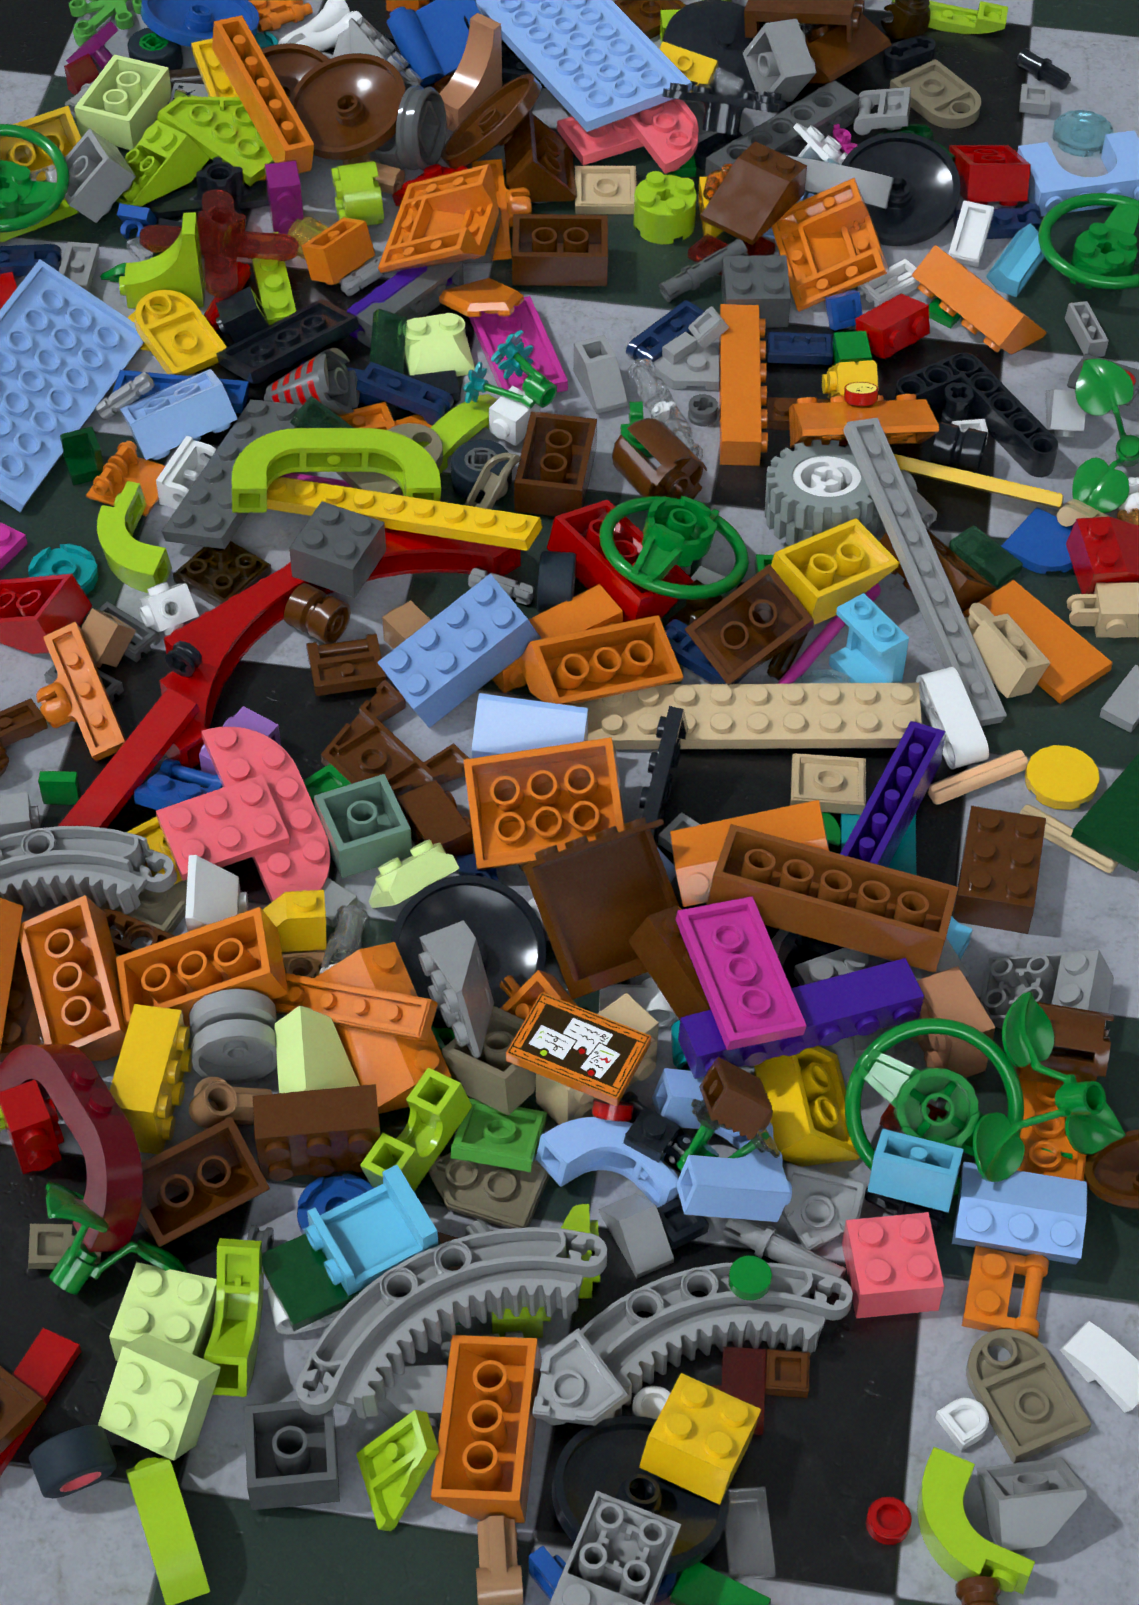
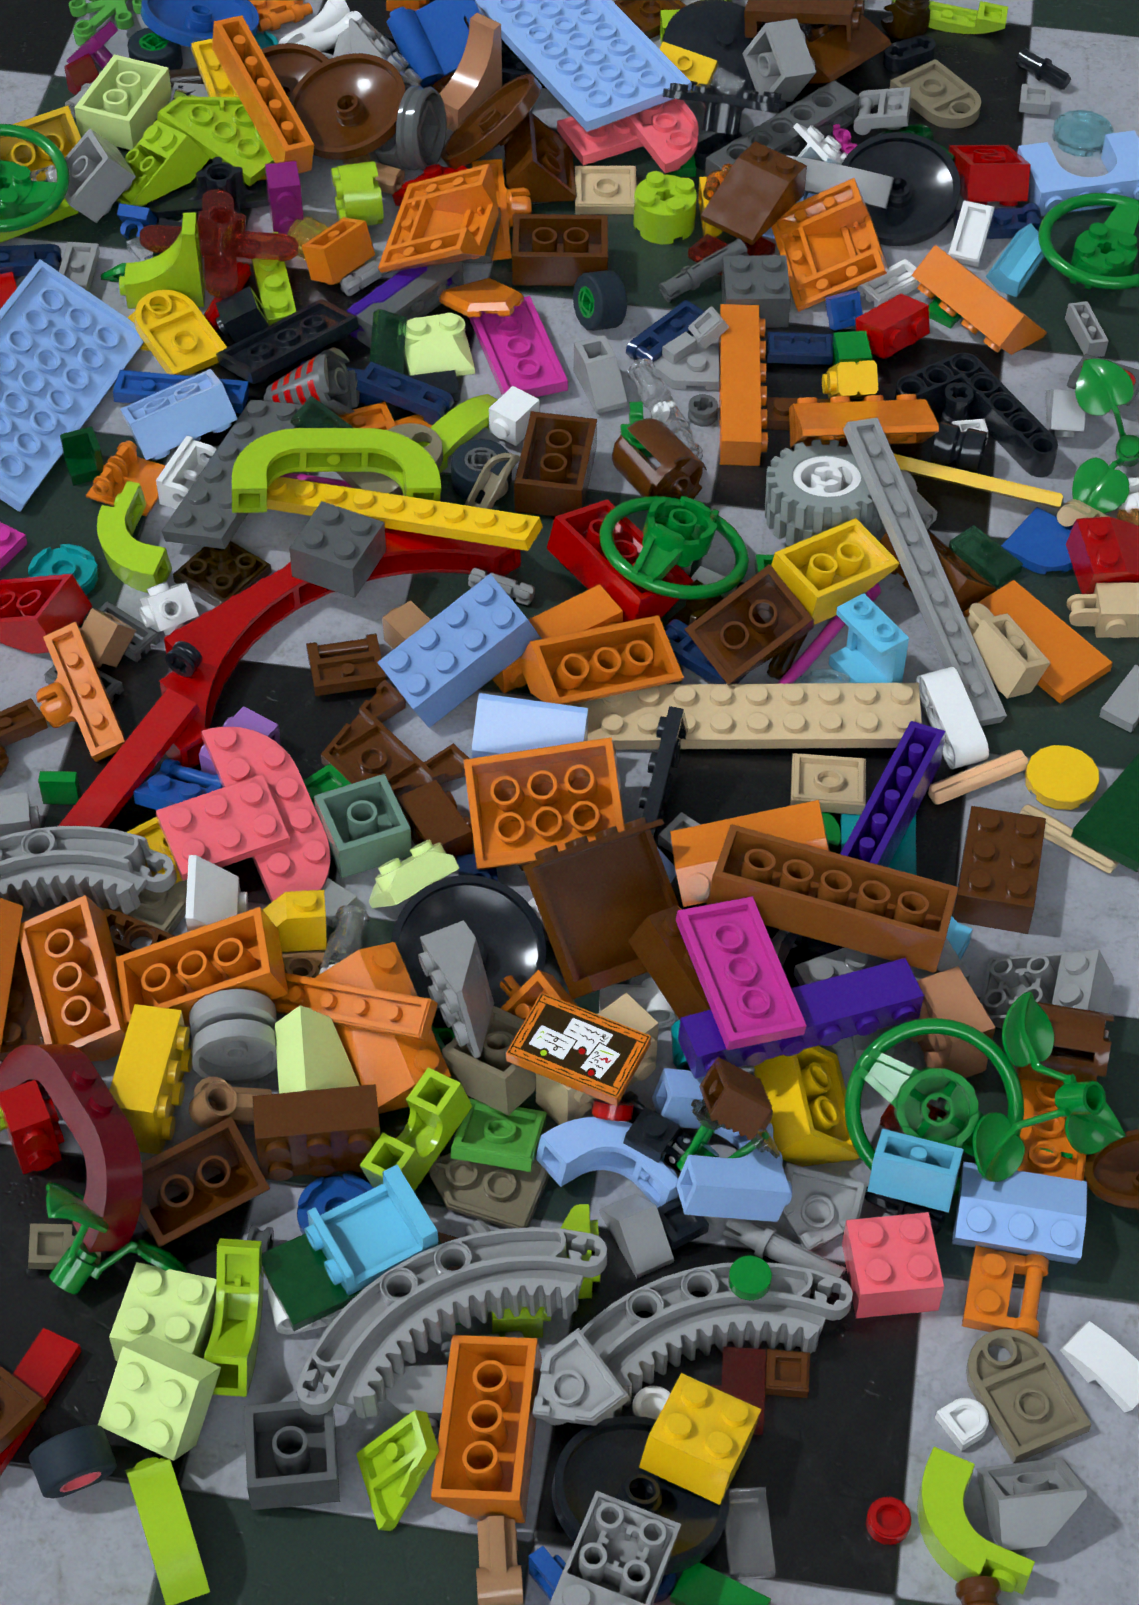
(125, 395): light grey axle -> none
(315, 613): reddish brown wheel -> none
(536, 387): plant -> none
(555, 579): black wheel -> none
(600, 300): none -> black wheel
(861, 393): red tile -> none

